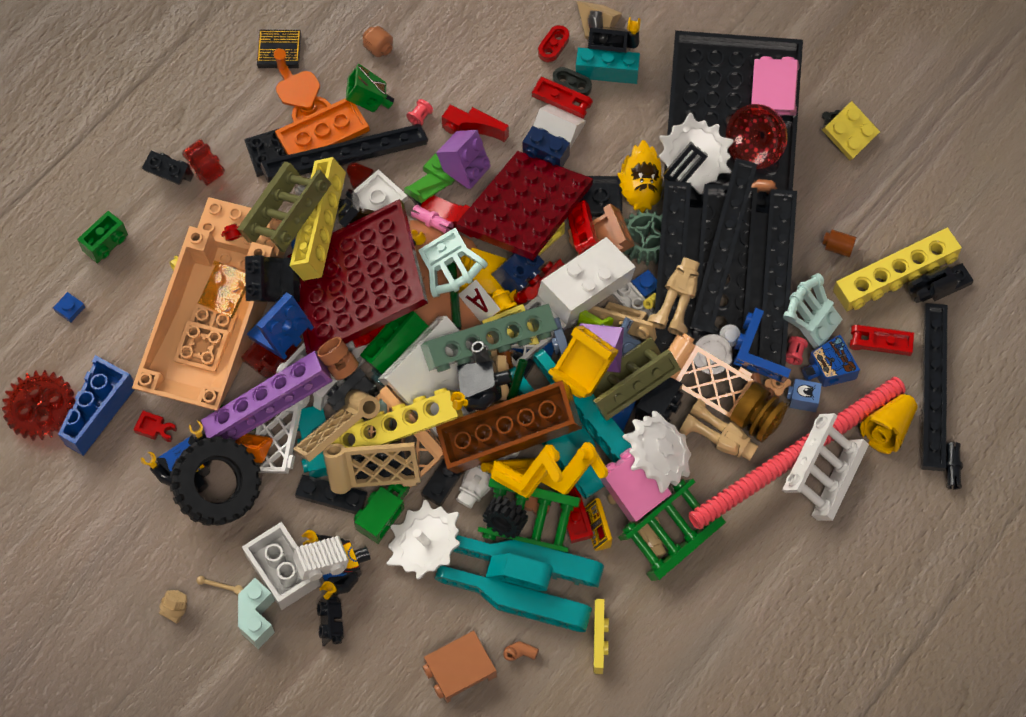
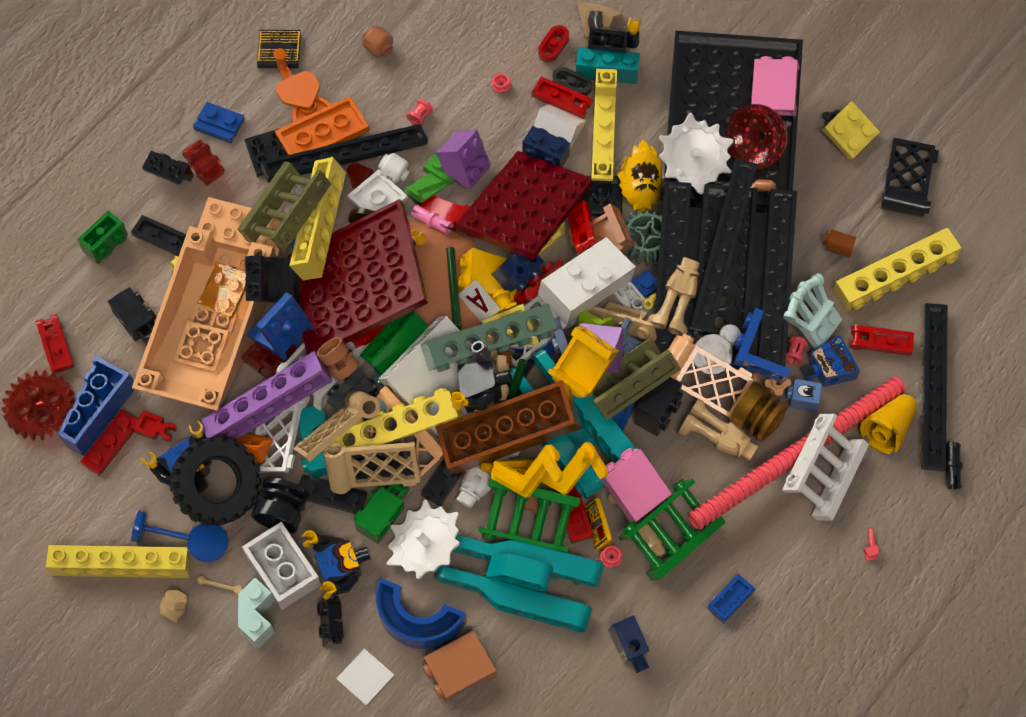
(55, 344): none -> red plate
(69, 307): blue plate -> none
(110, 442): none -> red plate
(118, 561): none -> light yellow brick
(133, 315): none -> black brick
(159, 235): none -> black plate
(203, 541): none -> blue piece
(218, 122): none -> blue plate
(231, 232): red plate -> none
(280, 503): none -> black wheel
(320, 558): white brick -> none
(348, 207): black hinge -> none
(365, 676): none -> white sticker
(367, 90): green torso -> none
(394, 168): none -> white head
(412, 630): none -> blue brick
(444, 252): light aqua plate -> none
(459, 120): red slope -> none
(501, 78): none -> coral plate
(505, 517): black tyre -> none
(518, 650): nougat arm -> none
(600, 626): light yellow plate -> none
(604, 125): none -> light yellow slope
(611, 550): none -> coral plate
(626, 633): none -> dark blue torso
(659, 450): white piece -> none
(696, 150): black tile -> none
(731, 598): none -> blue plate
(872, 551): none -> coral hand
(905, 198): none -> black piece
(940, 283): black plate -> none

